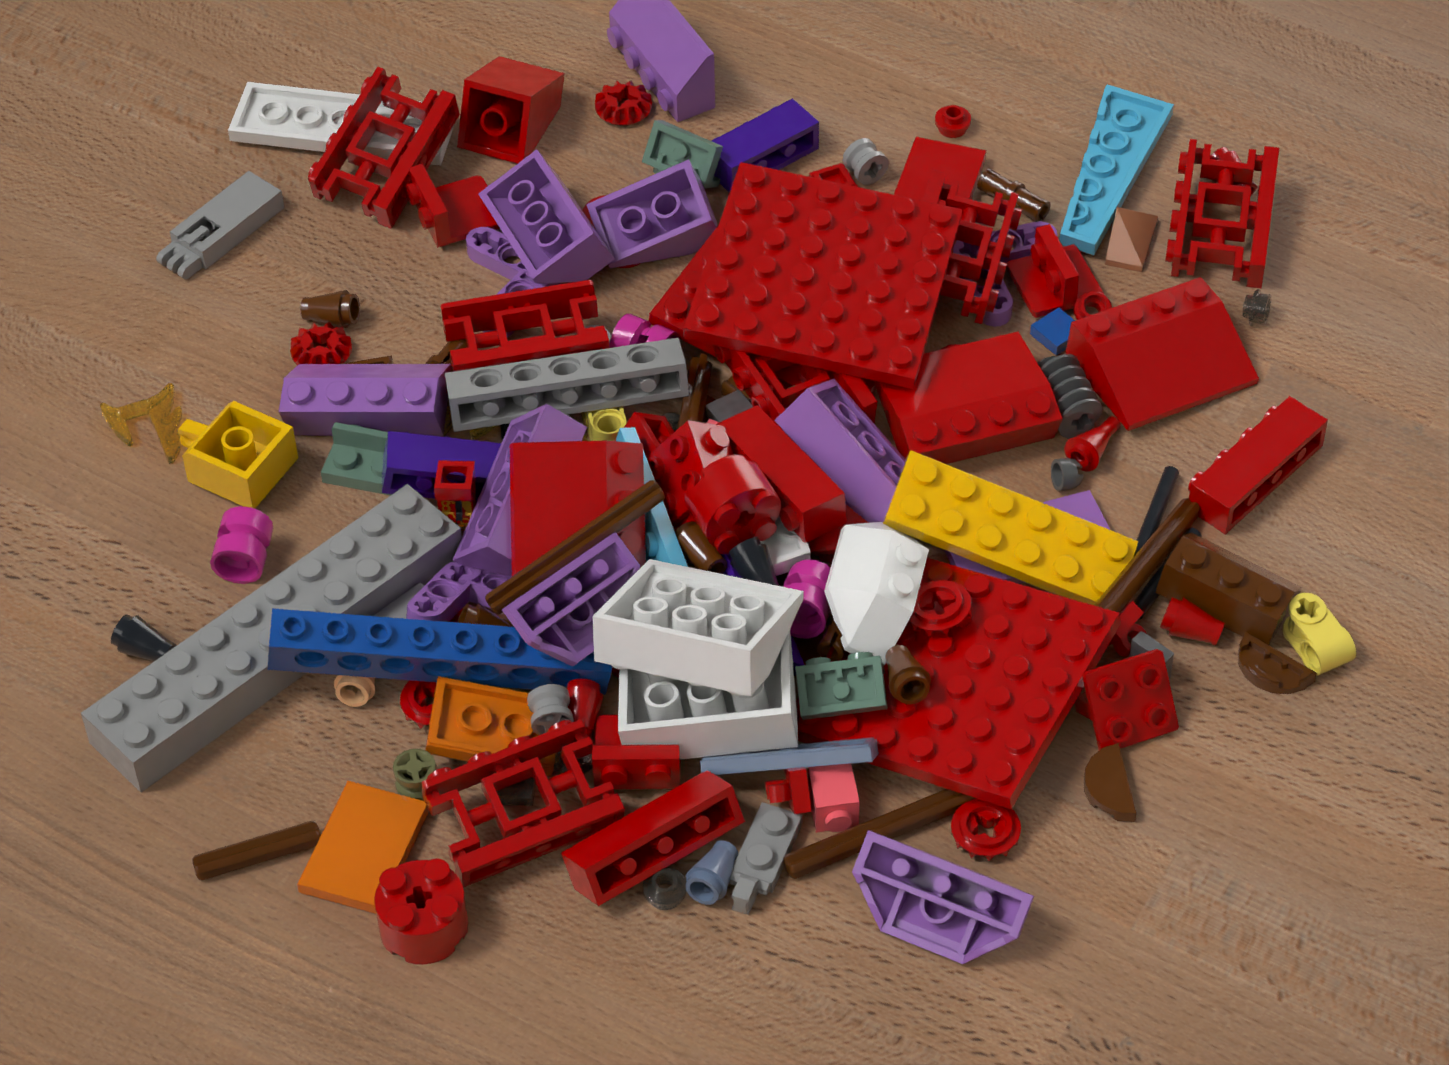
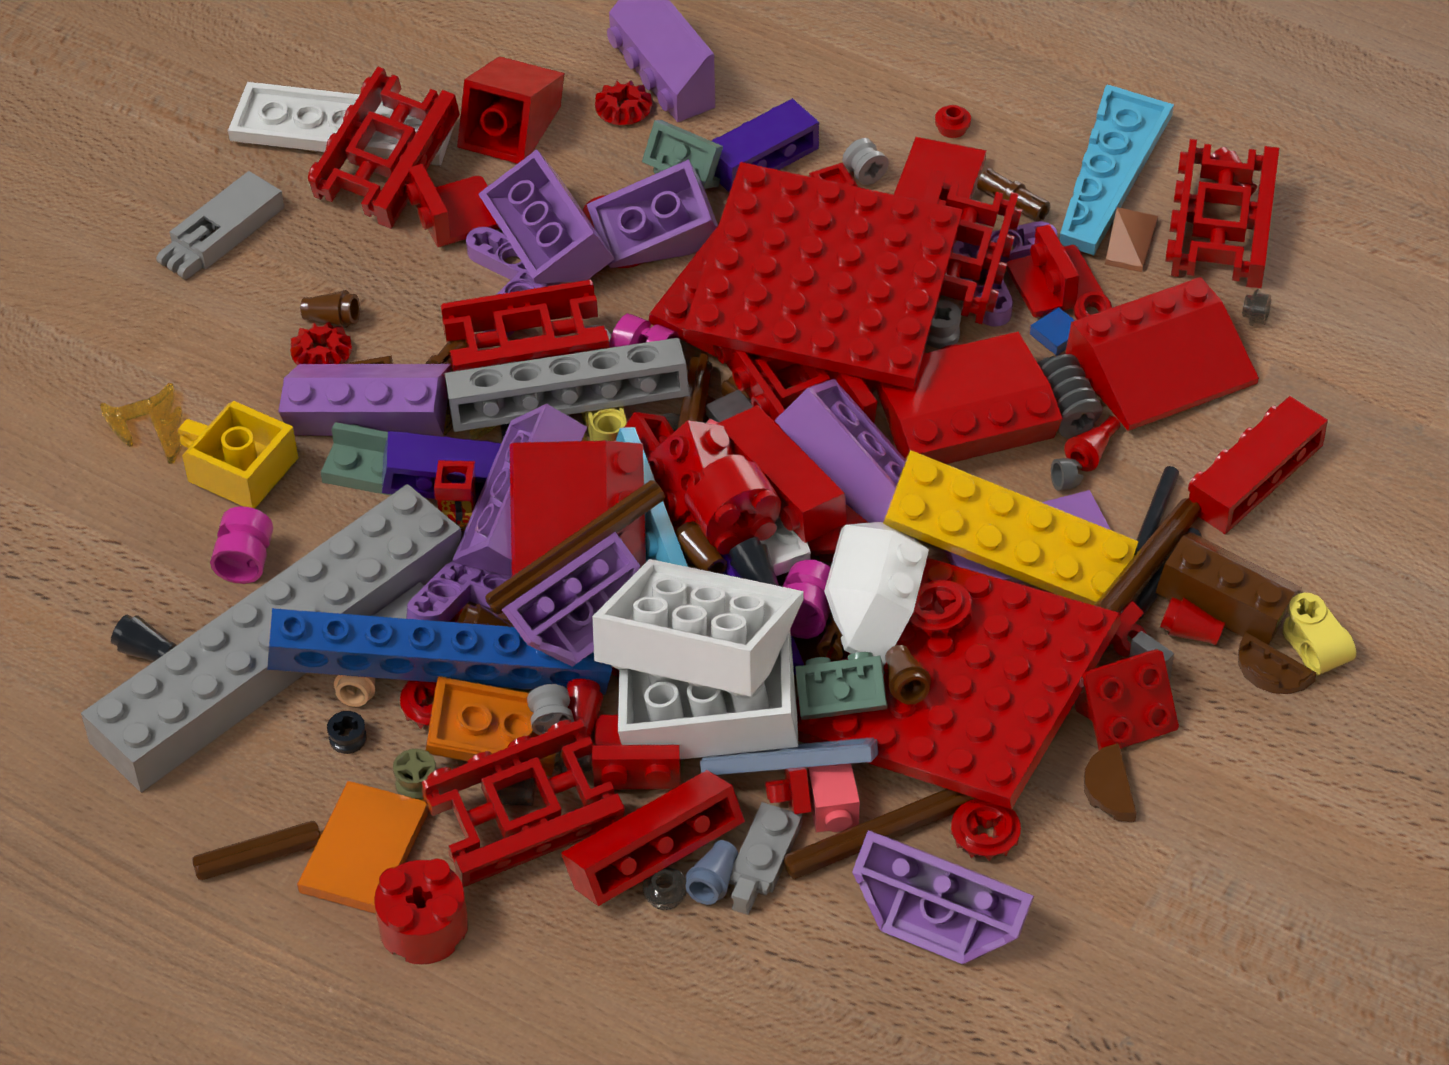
(336, 727): none -> black bush
(945, 325): none -> light grey wheel

